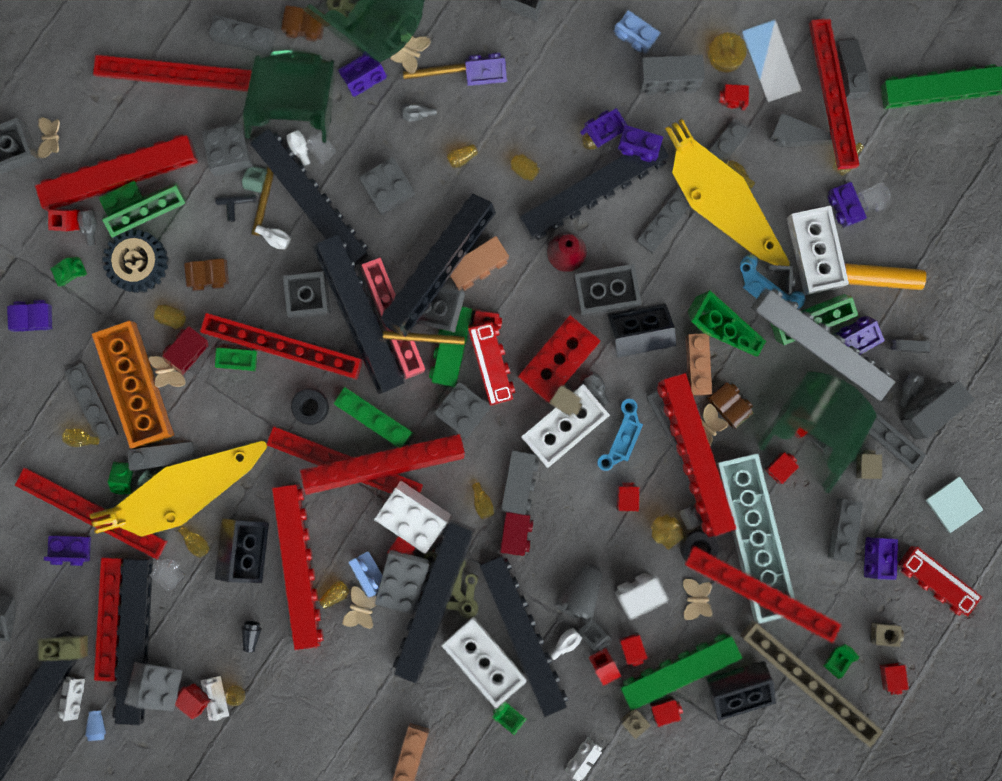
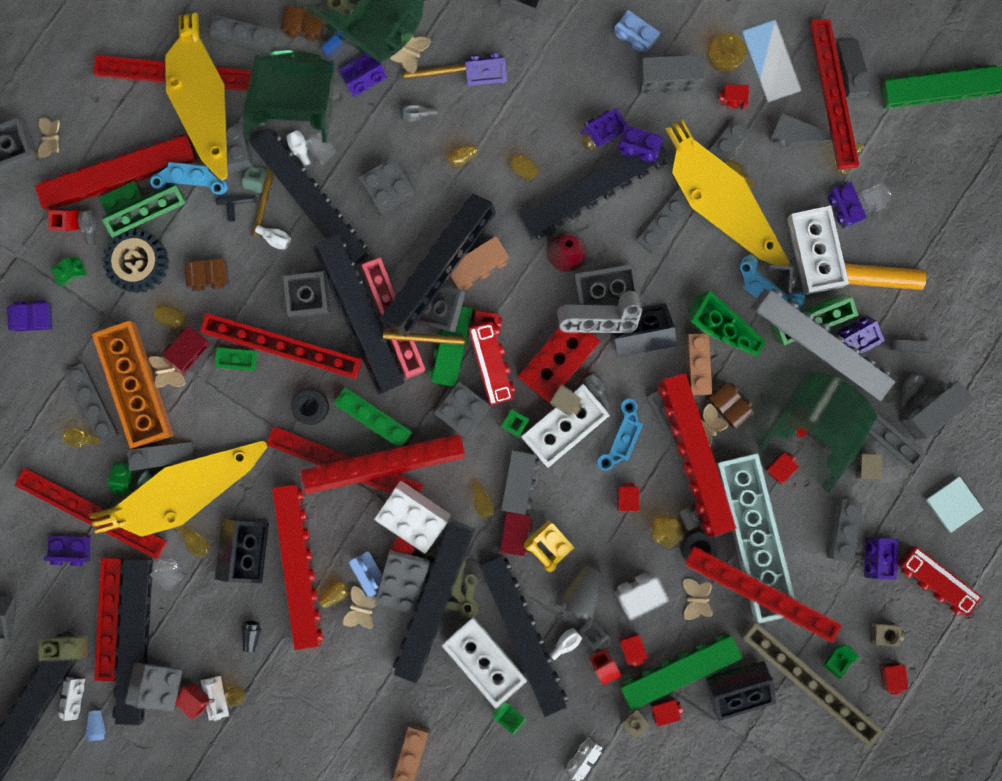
(190, 175): none -> dark azure plate
(198, 95): none -> yellow wing
(331, 45): none -> blue tile
(515, 423): none -> green brick
(553, 540): none -> yellow plate
(602, 318): none -> light grey beam

